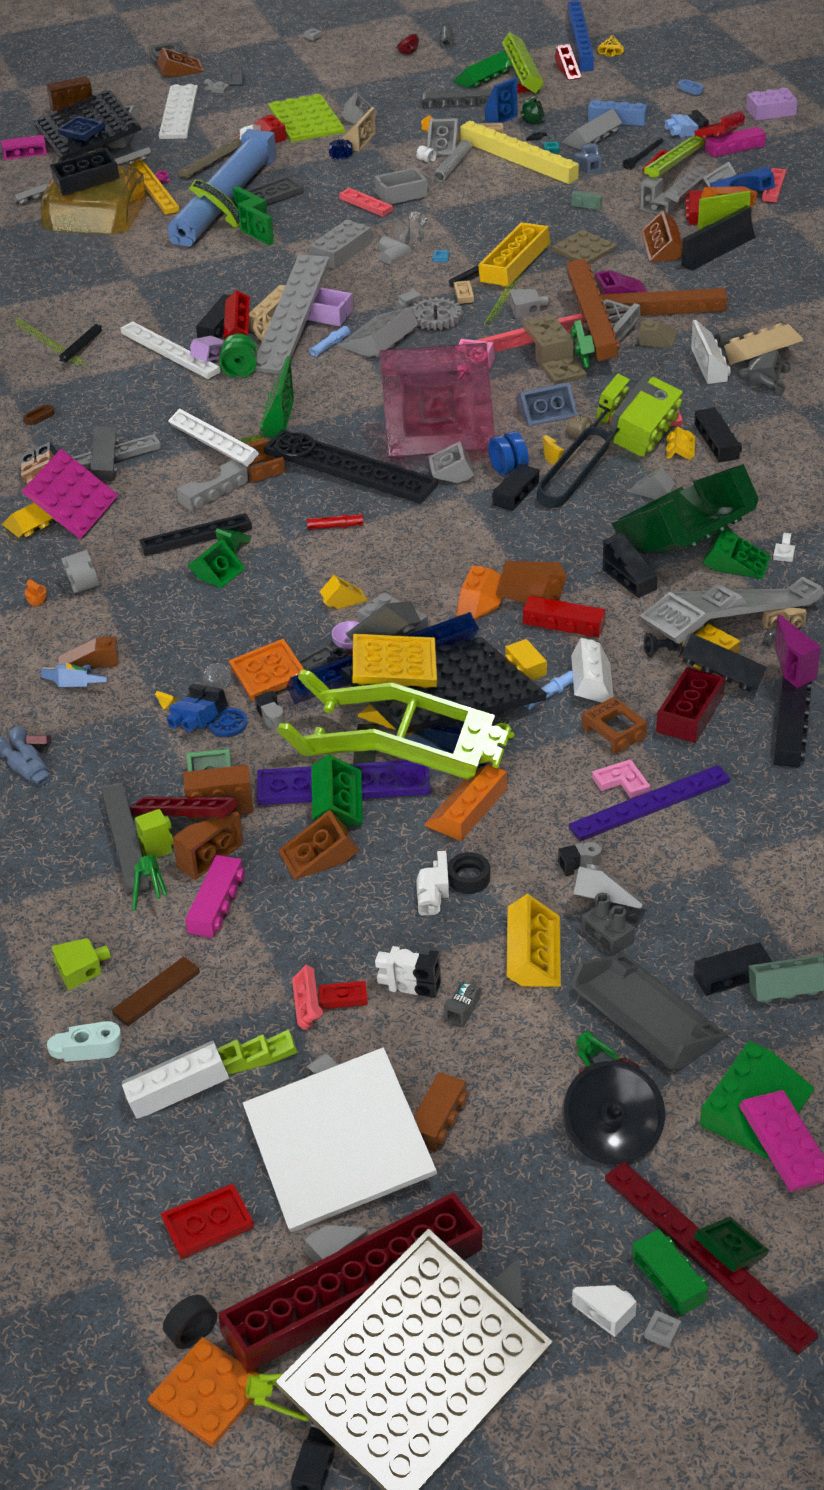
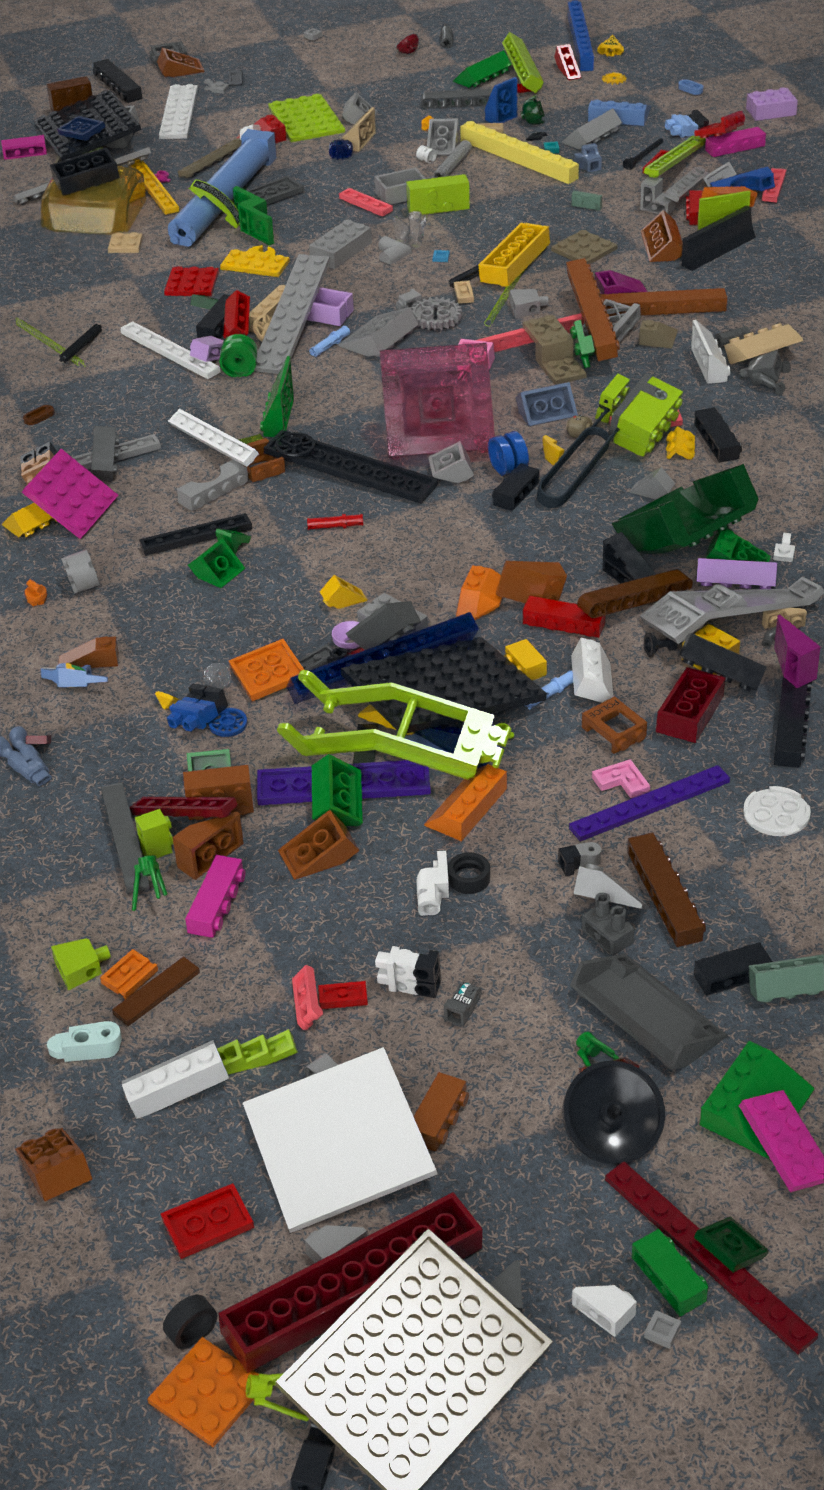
(54, 1163): none -> dark orange slope
(117, 80): none -> black brick
(125, 243): none -> tan plate
(129, 974): none -> orange plate
(191, 281): none -> red plate
(203, 301): none -> dark green slope
(255, 261): none -> yellow plate
(269, 710): light grey leg -> none
(394, 660): yellow plate -> none
(438, 194): none -> lime brick
(533, 944): yellow slope -> none
(609, 78): none -> yellow gear
(633, 593): none -> reddish brown beam
(666, 890): none -> reddish brown brick
(736, 572): none -> medium lavender brick
(776, 811): none -> white tile

